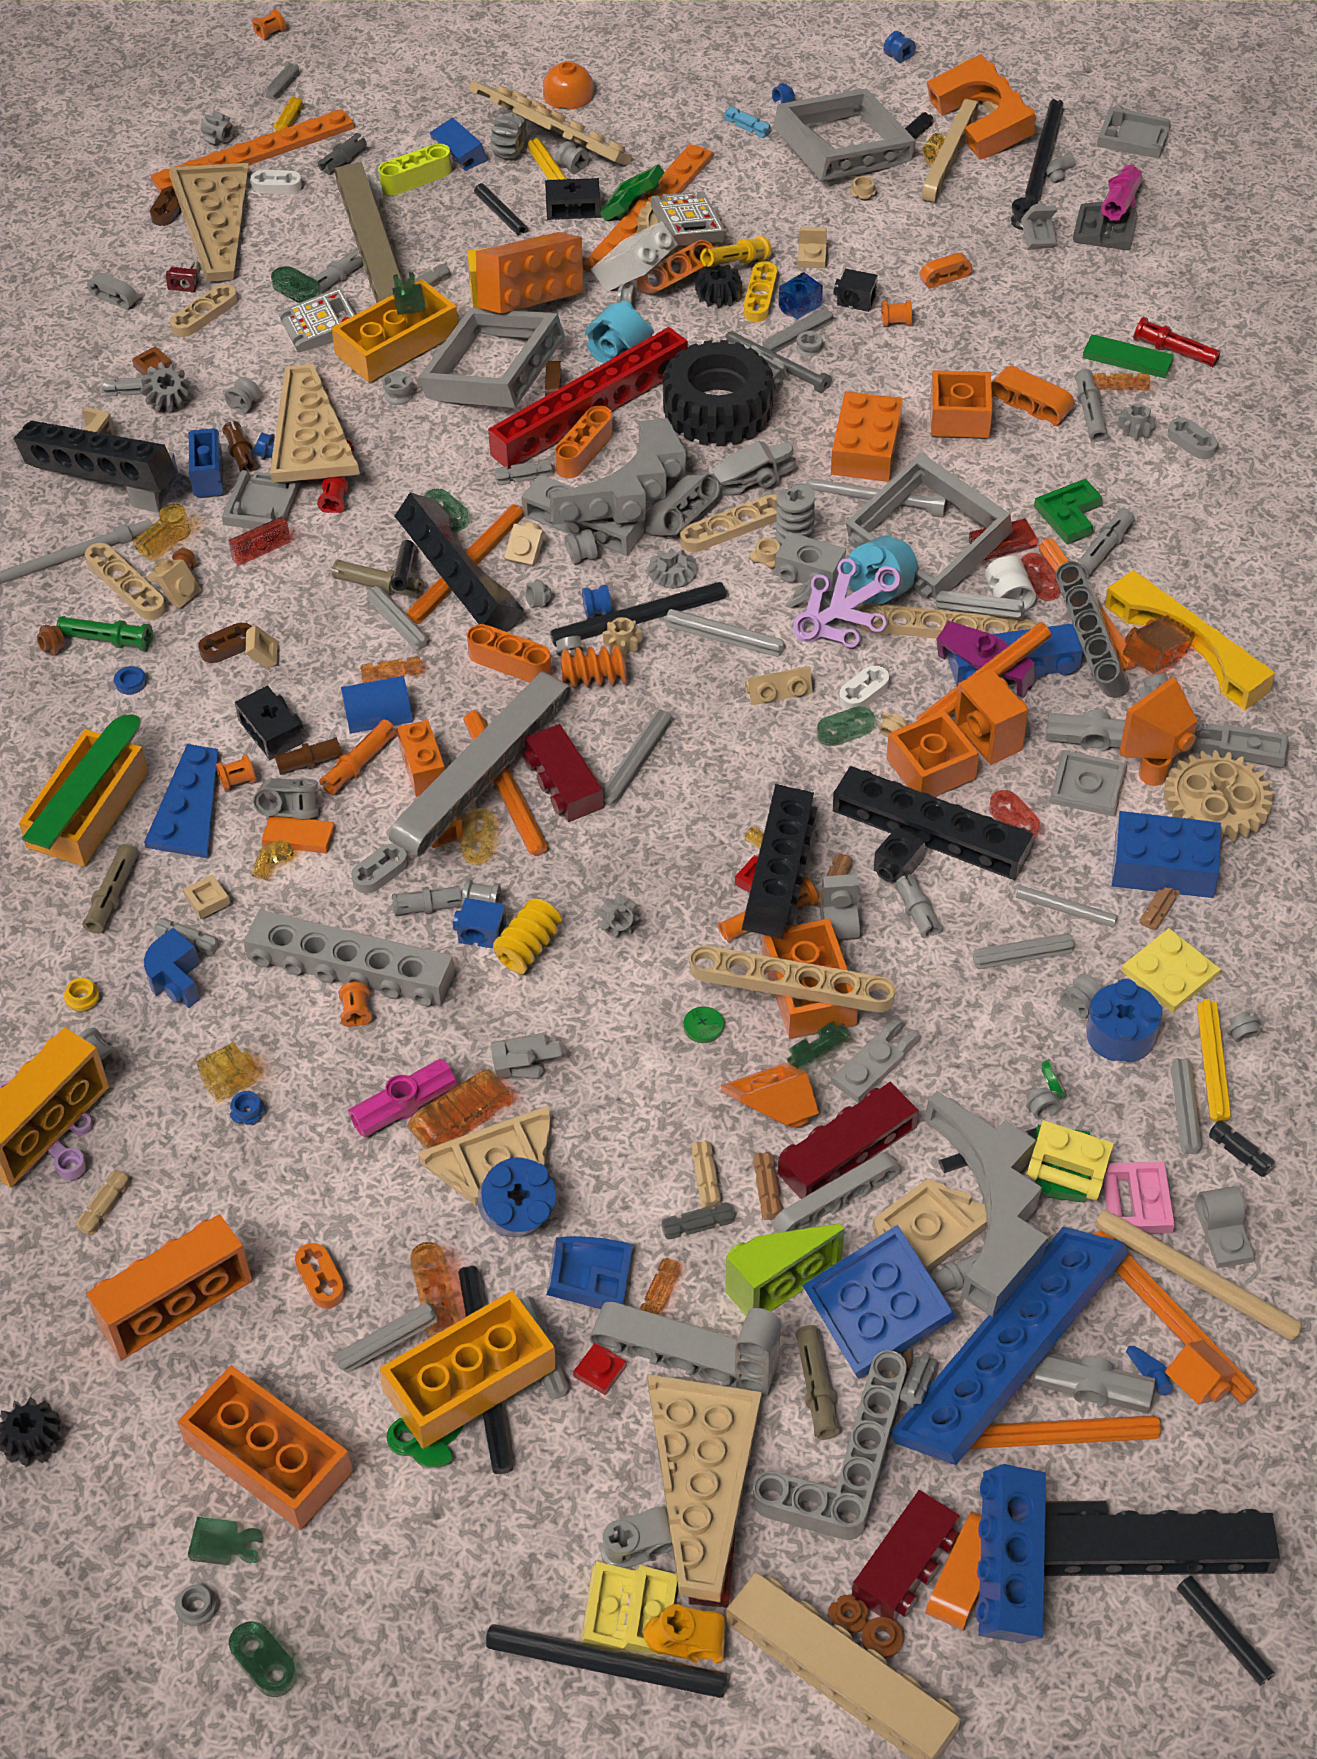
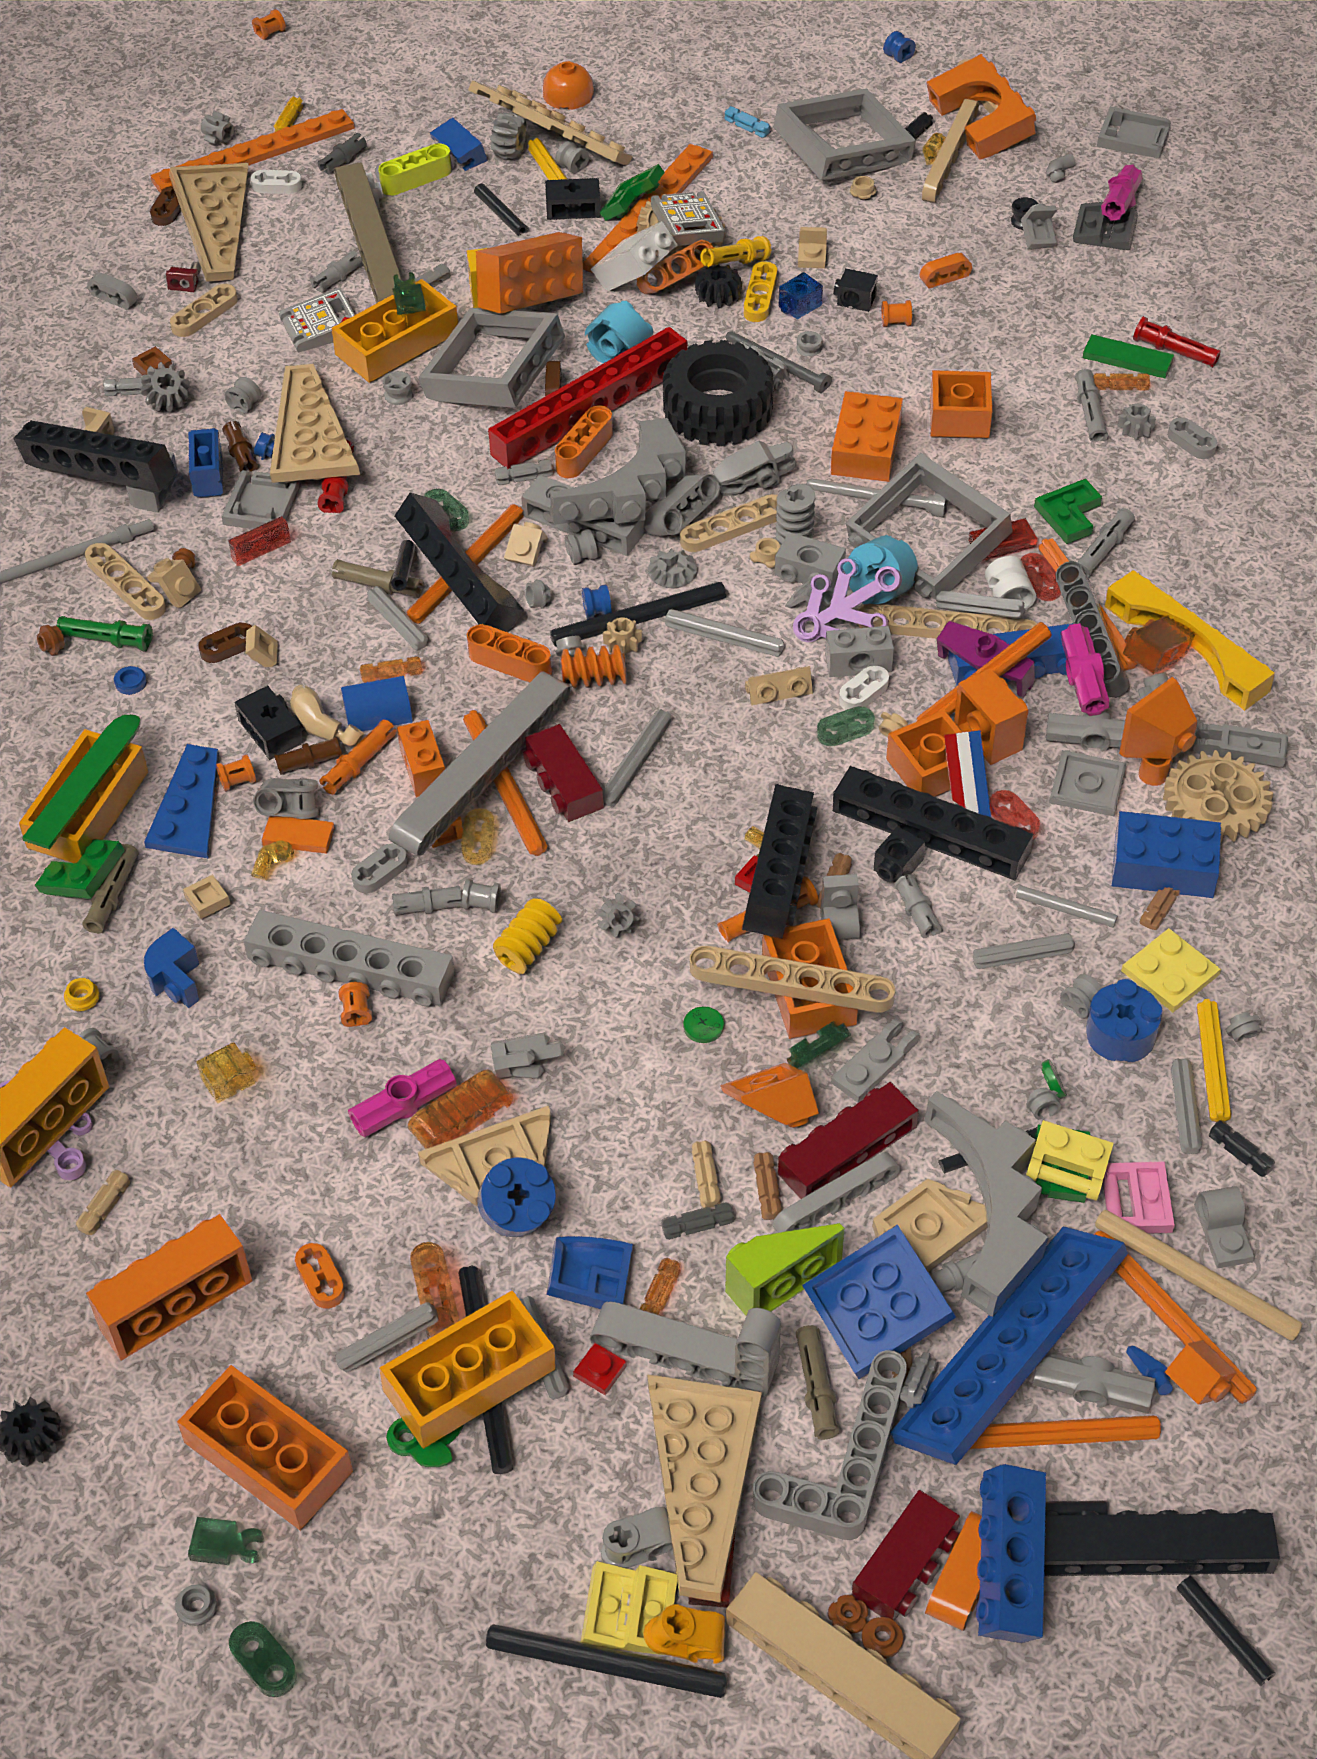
(83, 877): none -> green plate
(170, 528): clear yellow piece -> none
(207, 943): light grey axle -> none
(246, 1100): blue plate -> none
(282, 81): light grey axle -> none
(299, 285): clear green plate -> none
(309, 710): none -> tan arm
(479, 922): blue brick -> none
(626, 294): light grey bush -> none
(784, 93): blue plate -> none
(789, 335): light grey axle -> none
(858, 648): none -> light grey brick
(967, 771): none -> sticker
(1032, 394): orange beam -> none
(1044, 149): black axle -> none
(1084, 669): none -> dark pink piece

